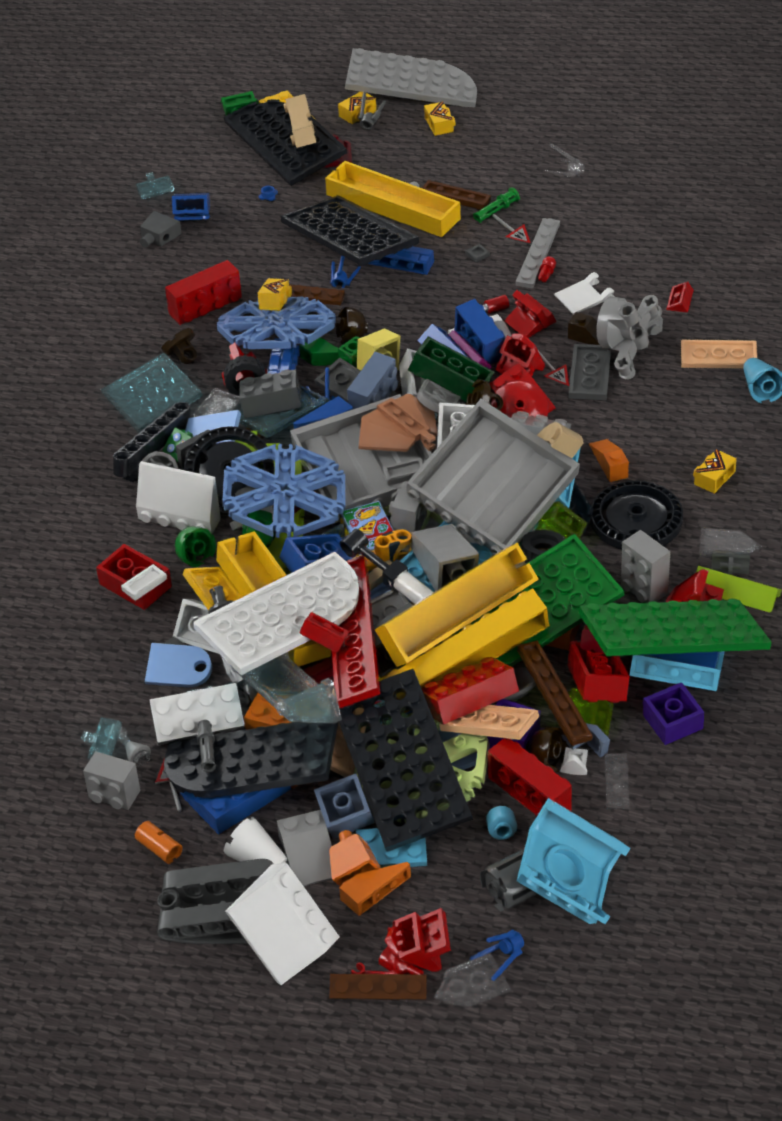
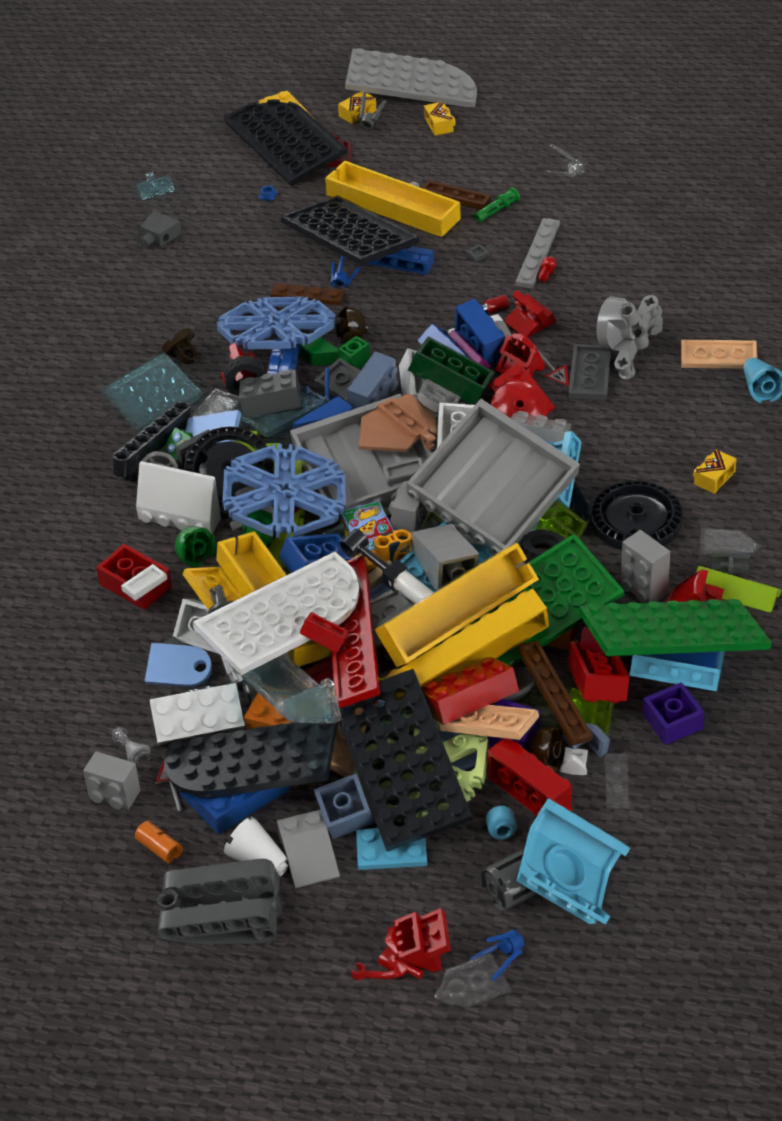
(104, 738): clear light blue plate -> none
(191, 206): blue brick -> none
(203, 292): red brick -> none
(205, 740): dark grey pin -> none
(234, 102): green bracket -> none
(274, 294): yellow brick -> none
(282, 923): white slope -> none
(302, 128): tan brick -> none
(350, 857): orange torso -> none
(371, 886): orange slope -> none
(378, 986): reddish brown plate -> none
(381, 342): light yellow brick -> none
(483, 391): dark brown tile -> none
(518, 234): piece -> none
(562, 438): tan brick -> none
(583, 295): white flag -> none
(583, 329): dark brown slope -> none
(611, 459): orange slope -> none
(680, 297): red slope -> none

